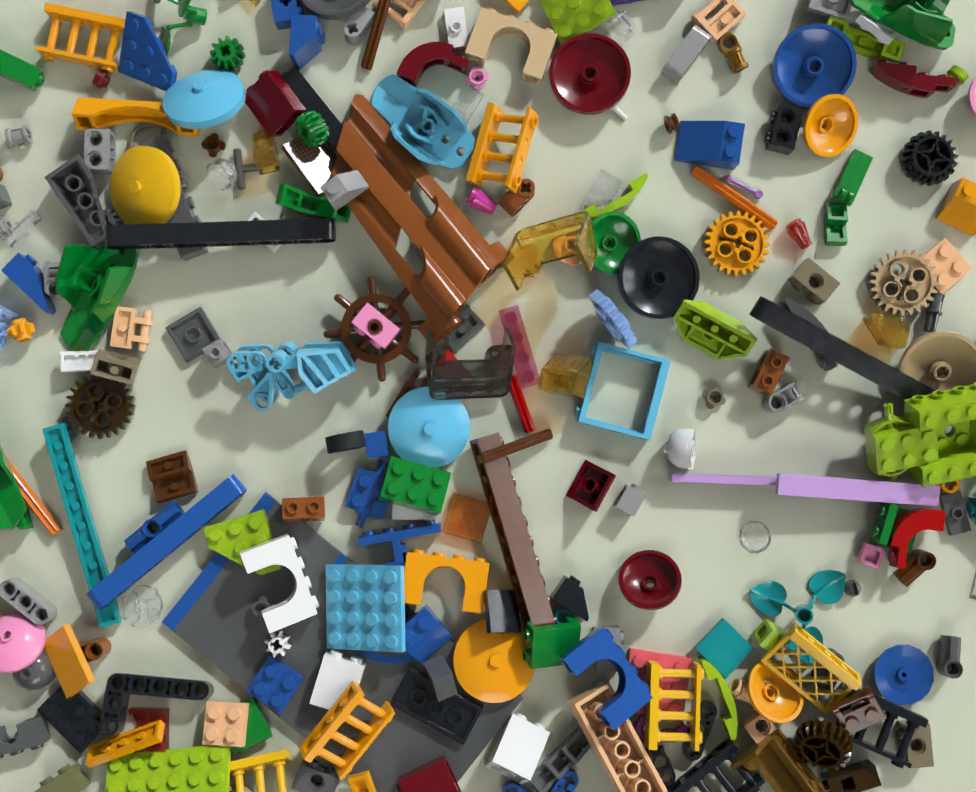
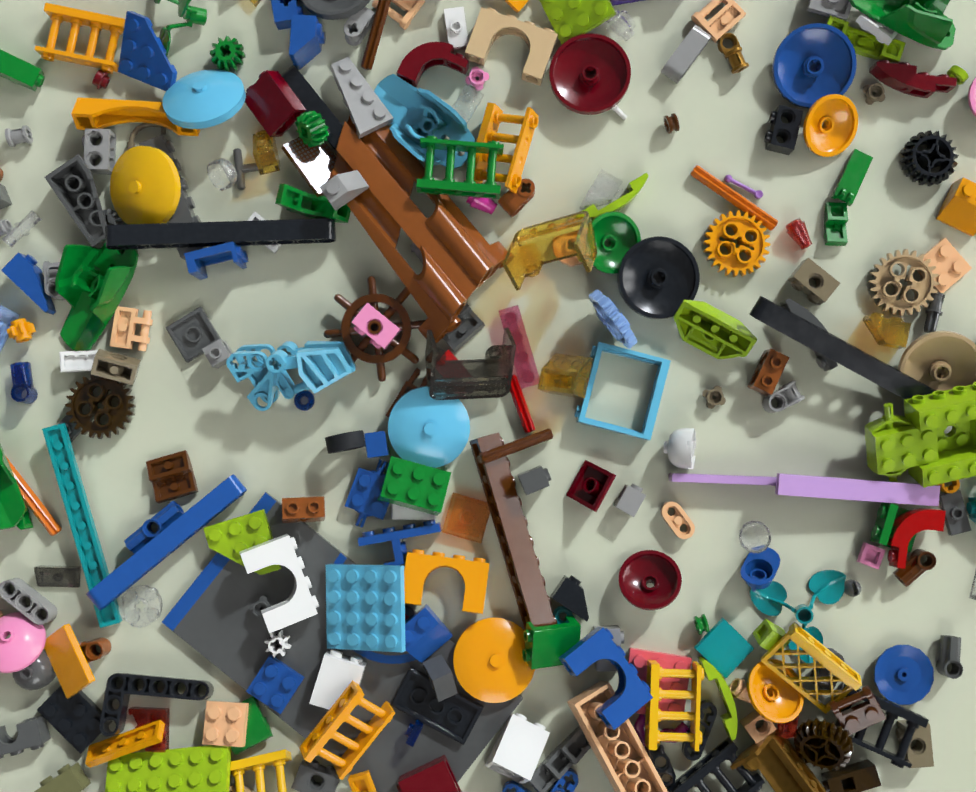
(22, 380): none -> clear blue piece
(57, 576): none -> clear smoke slope
(200, 258): none -> blue panel
(213, 139): reddish brown plate -> none
(297, 400): none -> clear blue plate
(364, 105): none -> light grey wing
(413, 732): none -> clear blue plate
(468, 187): none -> green fence
(501, 612): black slope -> none
(534, 479): none -> dark grey brick
(677, 519): none -> light nougat plate
(701, 624): none -> green bush
(710, 143): blue slope -> none
(760, 568): none -> blue piece
(788, 729): none -> clear red plate
(879, 93): none -> dark tan plate

